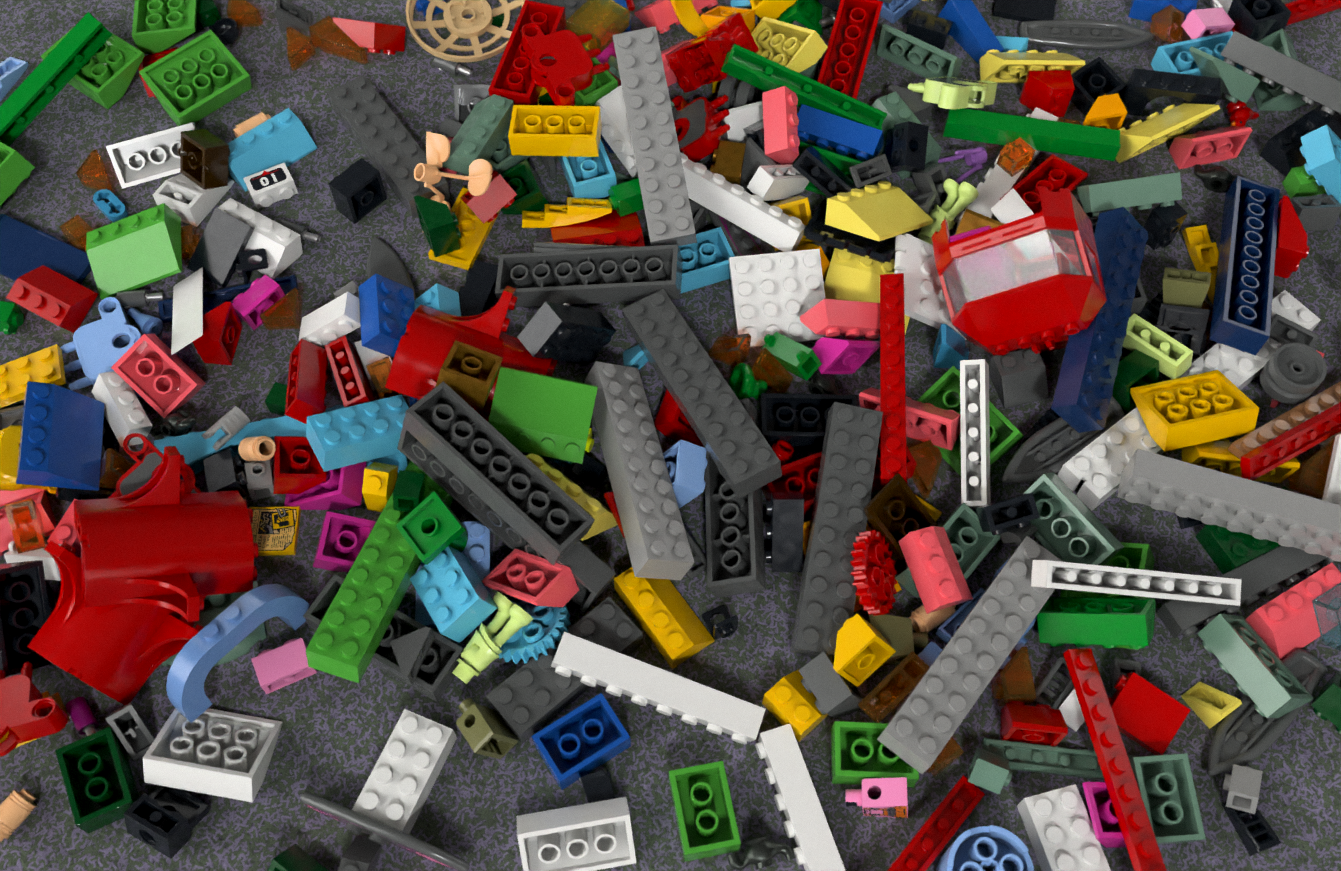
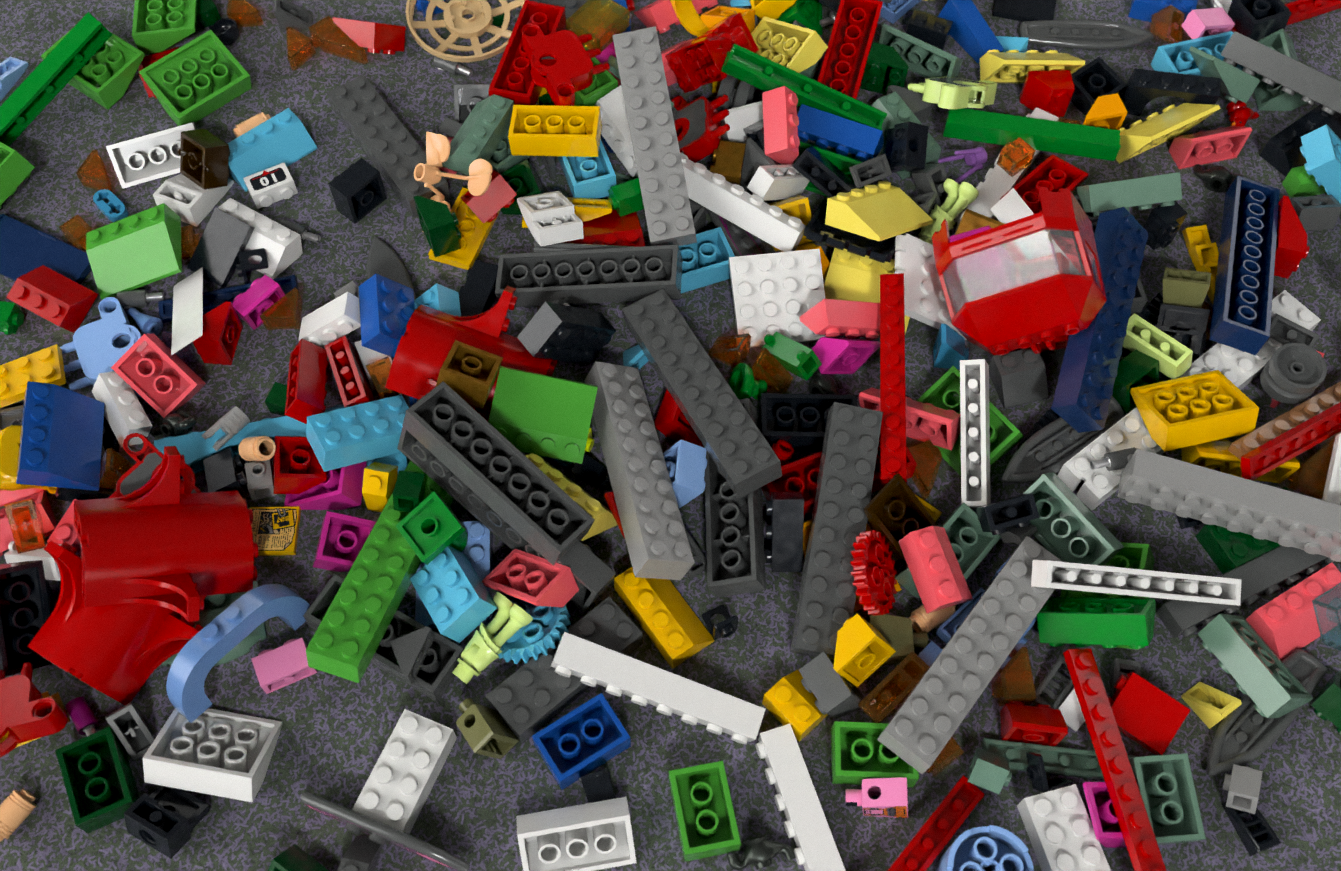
(551, 218): none -> white slope
(883, 69): none -> dark green slope
(1037, 775): none -> black bracket
(1114, 460): none -> dark grey piece

